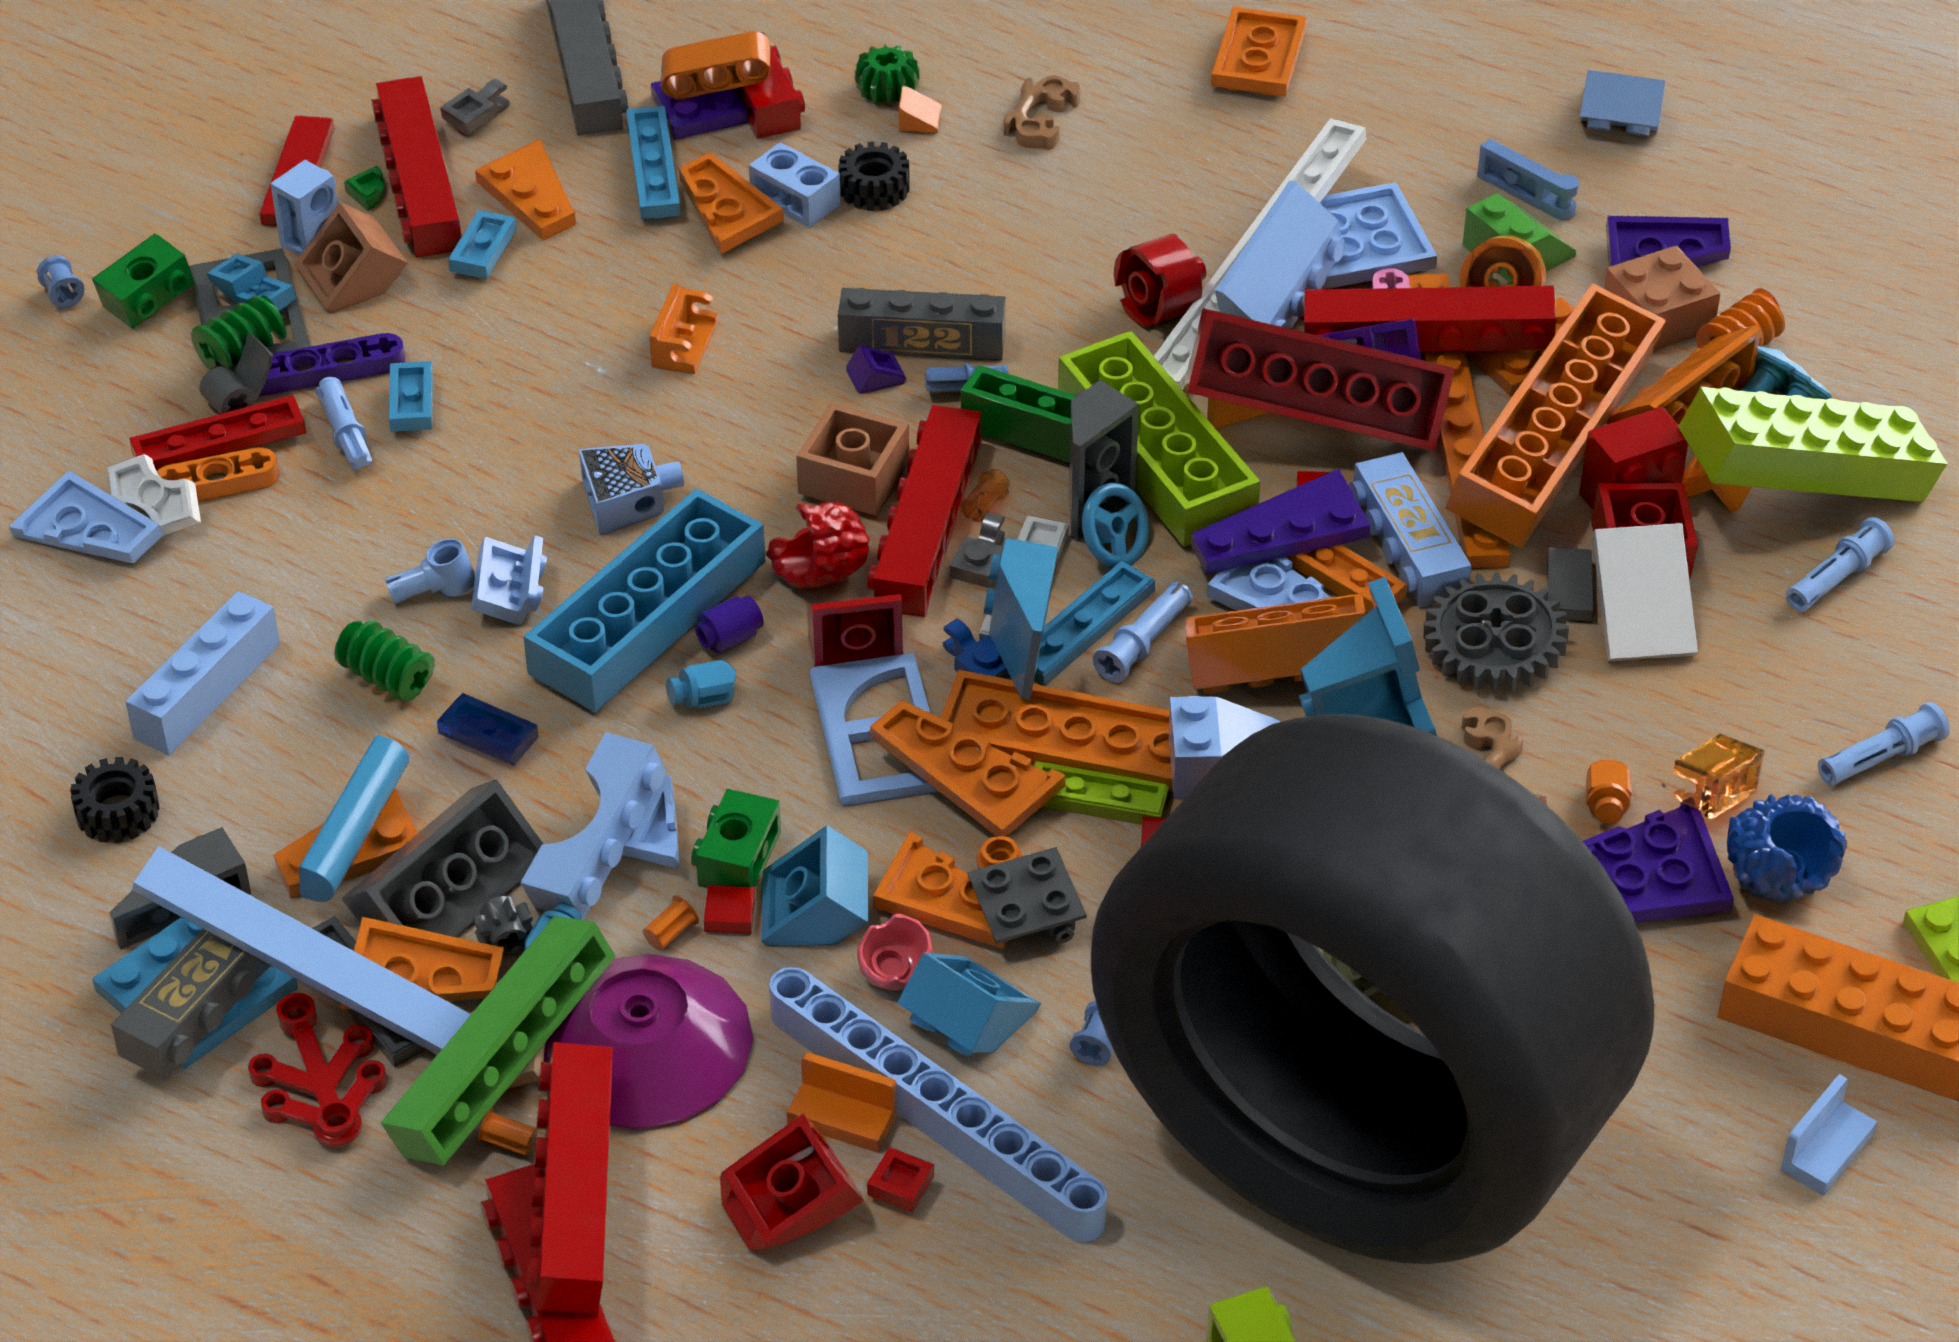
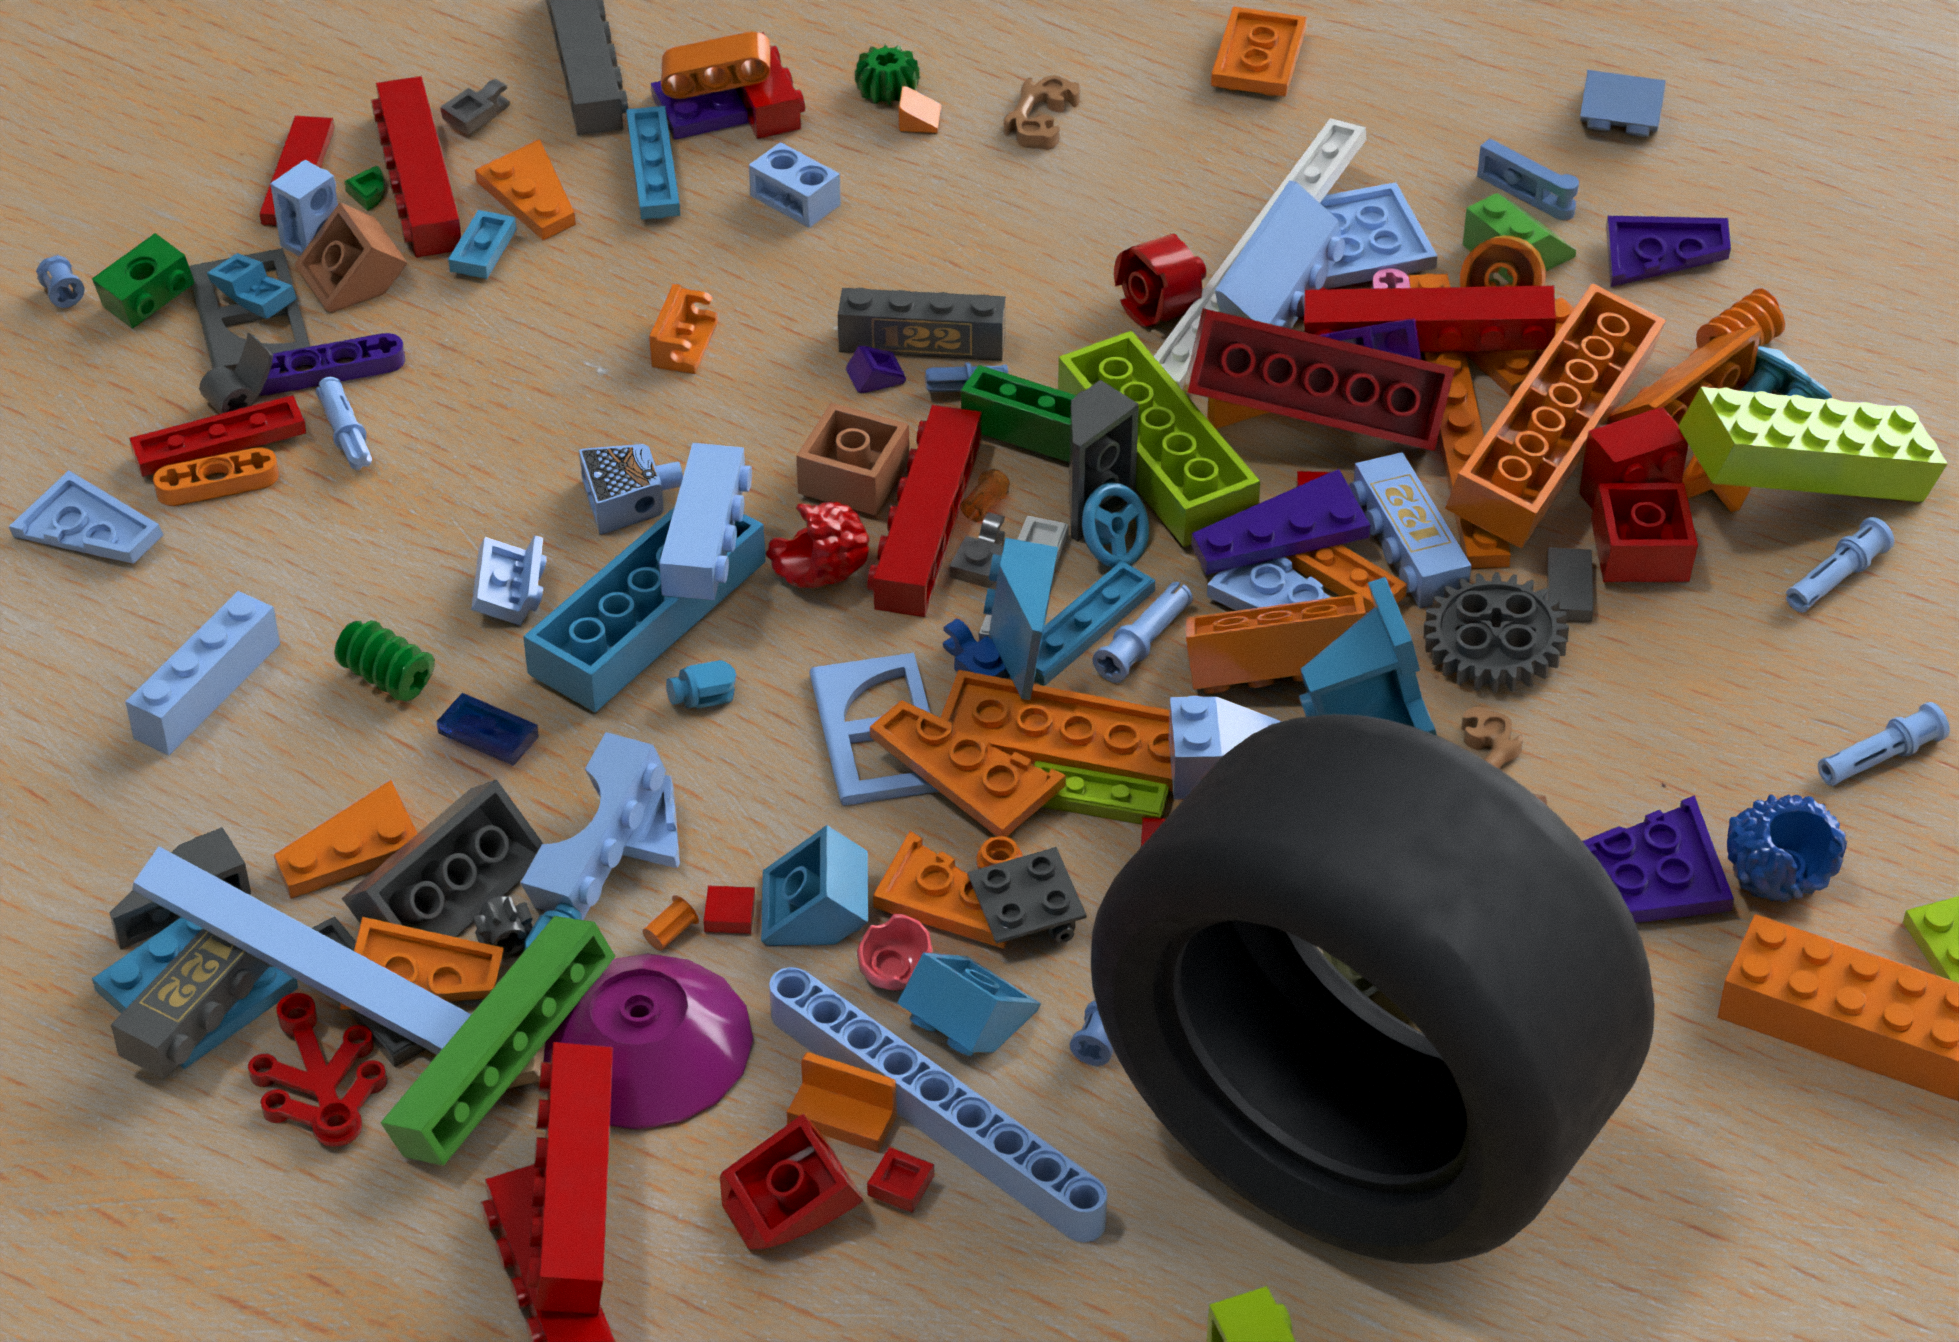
(120, 817): black tyre -> none
(167, 502): white tile -> none
(229, 332): green piece -> none
(352, 819): dark azure brick -> none
(411, 396): dark azure plate -> none
(443, 570): light blue pin -> none
(507, 1133): orange piece -> none
(704, 521): none -> light blue brick
(727, 202): orange wing -> none
(729, 623): dark purple brick -> none
(737, 840): green brick -> none
(855, 629): red slope -> none
(874, 176): black tyre -> none
(1608, 790): orange arm -> none
(1644, 592): white tile -> none
(1669, 288): nougat brick -> none
(1722, 772): clear orange hinge -> none
(1826, 1139): light blue panel -> none

